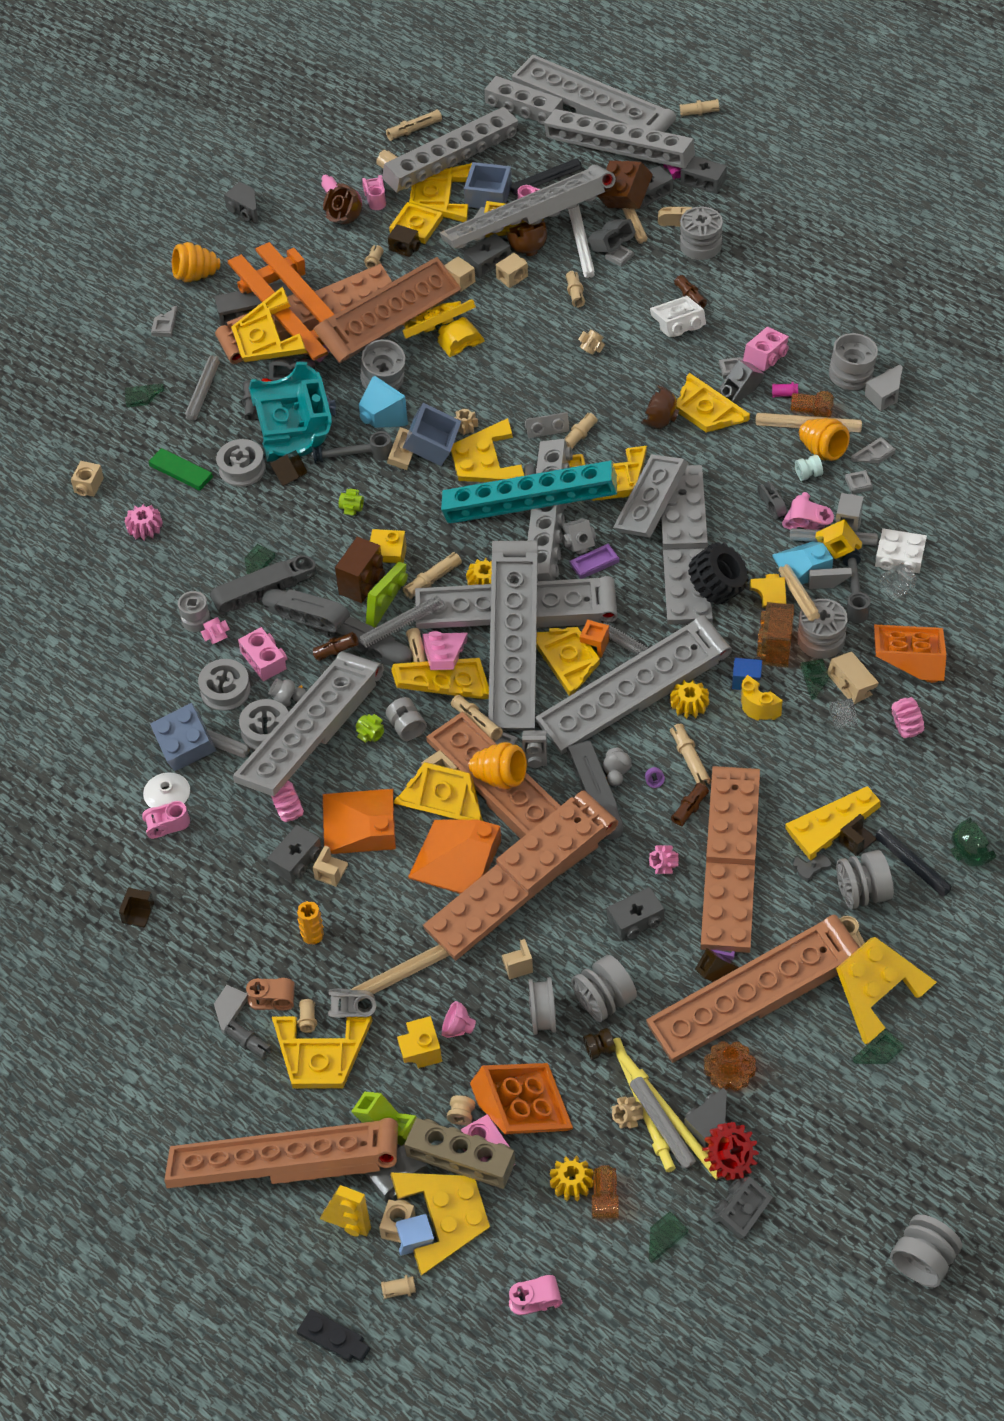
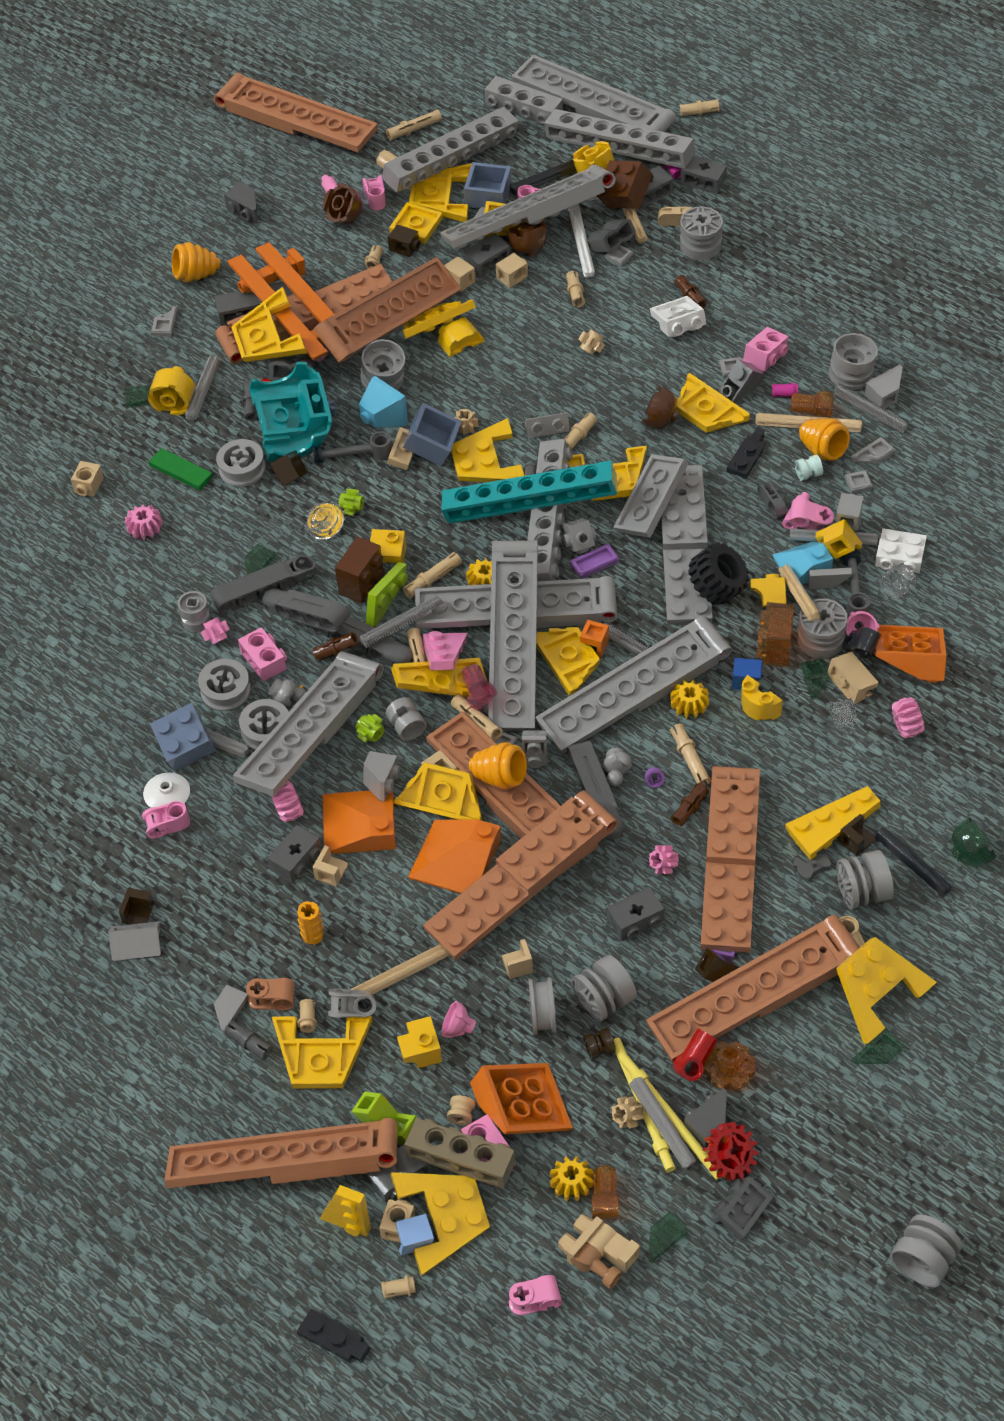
(135, 941): none -> light grey panel
(171, 391): none -> yellow brick
(293, 113): none -> nougat hinge
(325, 521): none -> clear piece
(379, 773): none -> light grey slope
(479, 689): none -> clear pink piece
(594, 155): none -> yellow brick
(599, 1241): none -> tan hips
(696, 1053): none -> red piece
(747, 454): none -> black hinge
(863, 641): none -> black piece
(864, 617): none -> bright pink piece
(872, 410): none -> light grey axle

